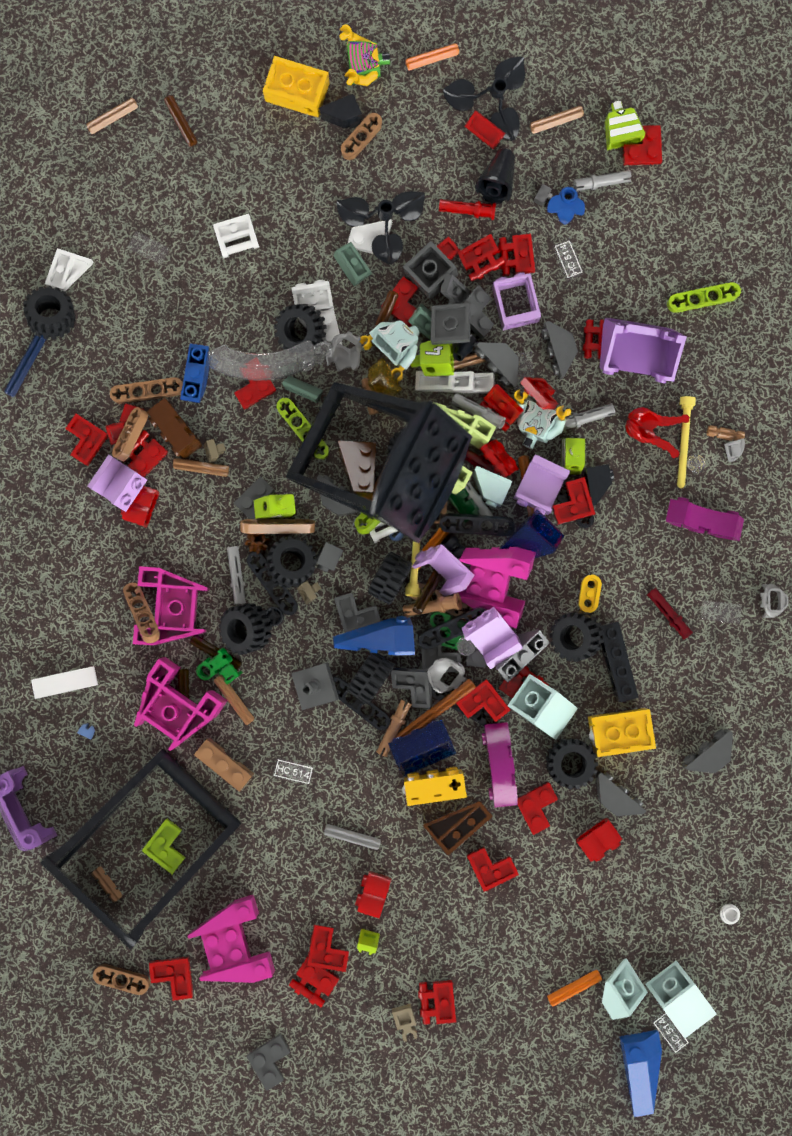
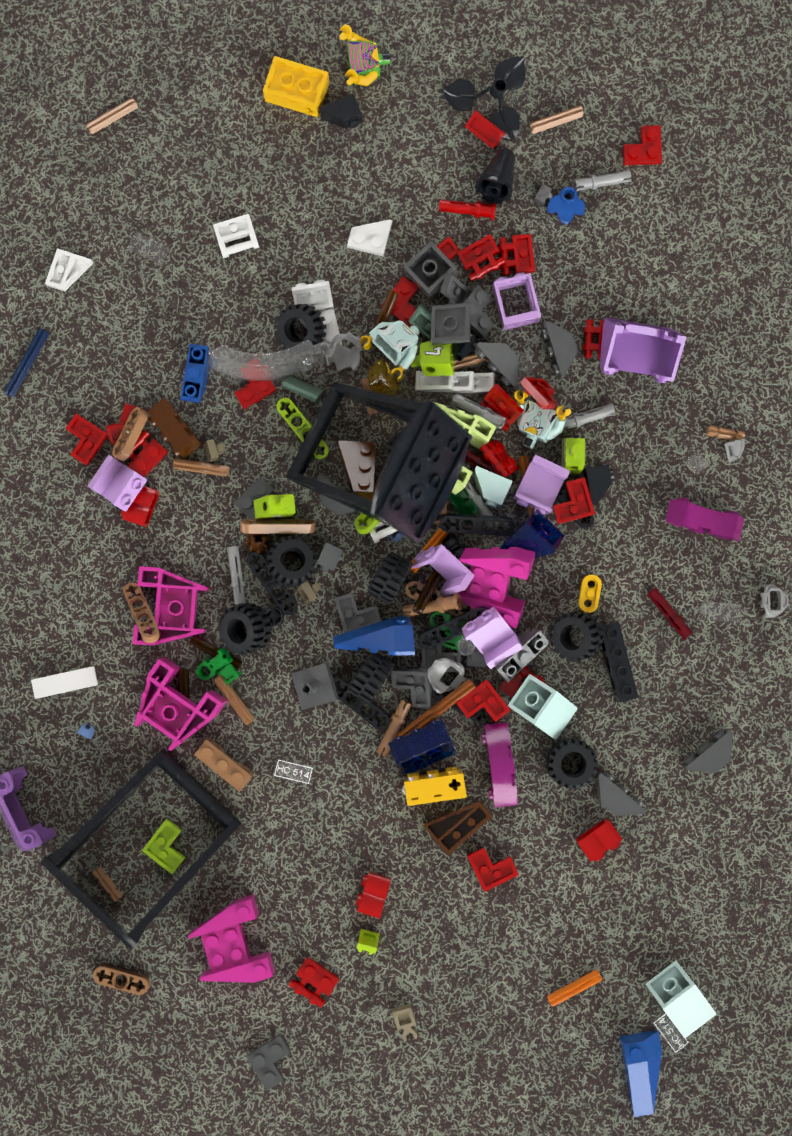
(49, 299): black tyre -> none
(147, 390): medium nougat beam -> none
(177, 972): red plate -> none
(180, 120): reddish brown axle -> none
(321, 954): red plate -> none
(351, 836): light grey axle -> none
(352, 263): sand green slope -> none
(374, 129): medium nougat beam -> none
(385, 247): black plant -> none
(412, 588): light yellow piece -> none
(432, 56): axle -> none
(443, 999): red plate -> none
(532, 804): red plate -> none
(568, 260): clear tile -> none
(621, 732): yellow piece -> none
(622, 127): lime torso -> none
(623, 991): light aqua slope -> none
(641, 426): red hair -> none
(686, 404): light yellow piece -> none
(704, 300): lime beam -> none
(730, 914): white plate -> none

